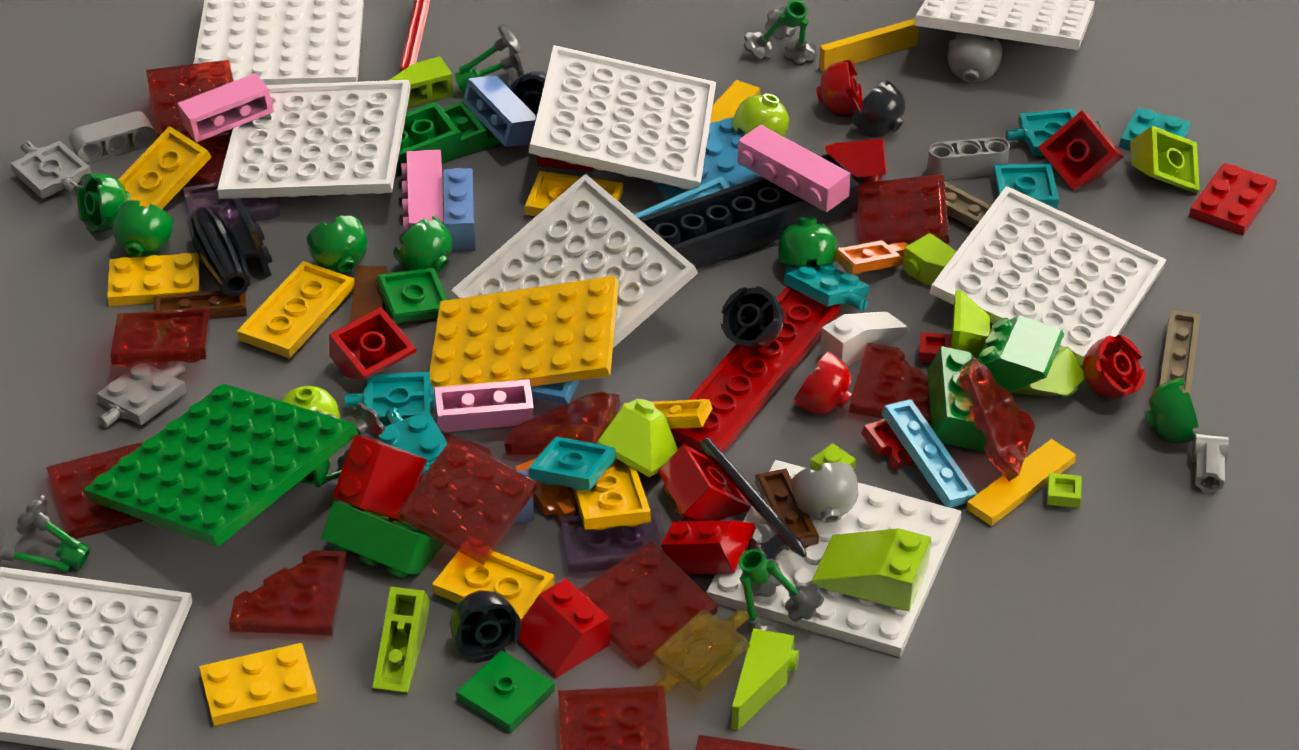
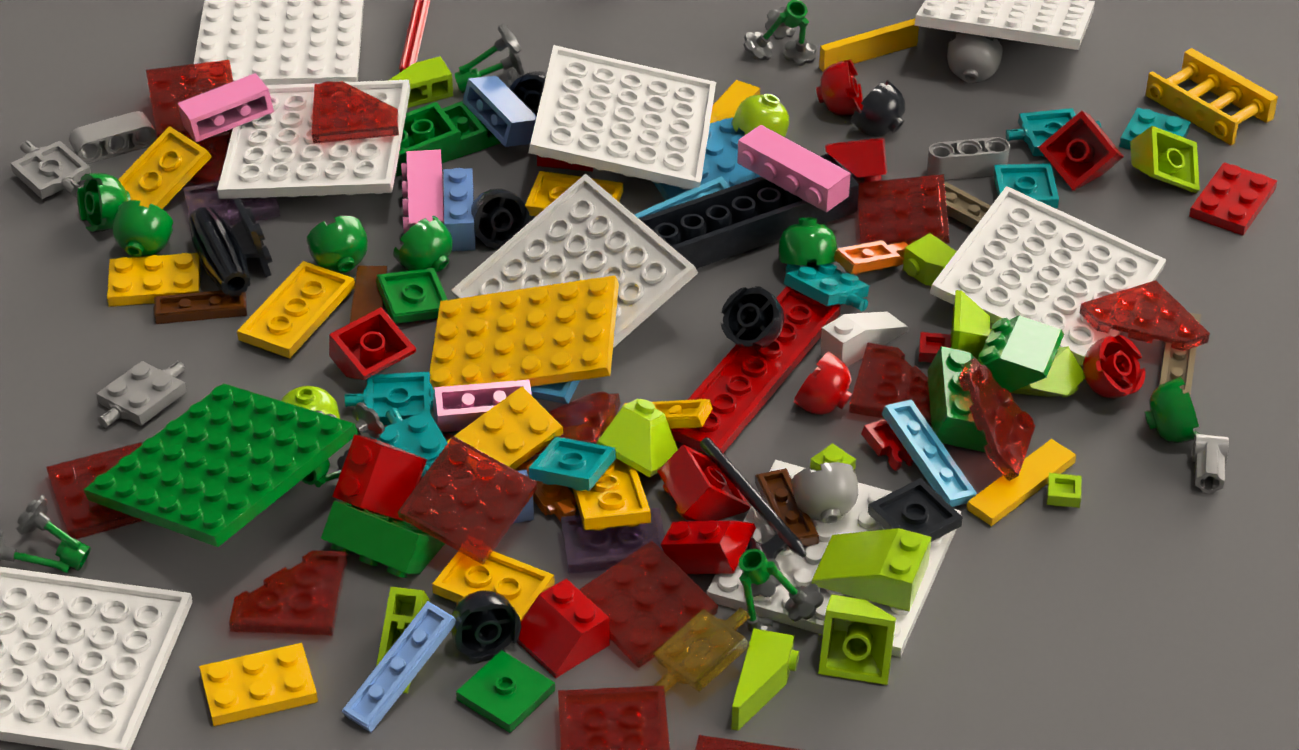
(161, 337): clear red plate -> none
(350, 114): none -> clear red plate
(399, 666): none -> light blue tile
(498, 216): none -> black cylinder
(512, 429): none -> yellow plate
(856, 640): none -> lime slope
(916, 510): none -> black plate
(1146, 315): none -> clear red plate
(1222, 82): none -> yellow fence

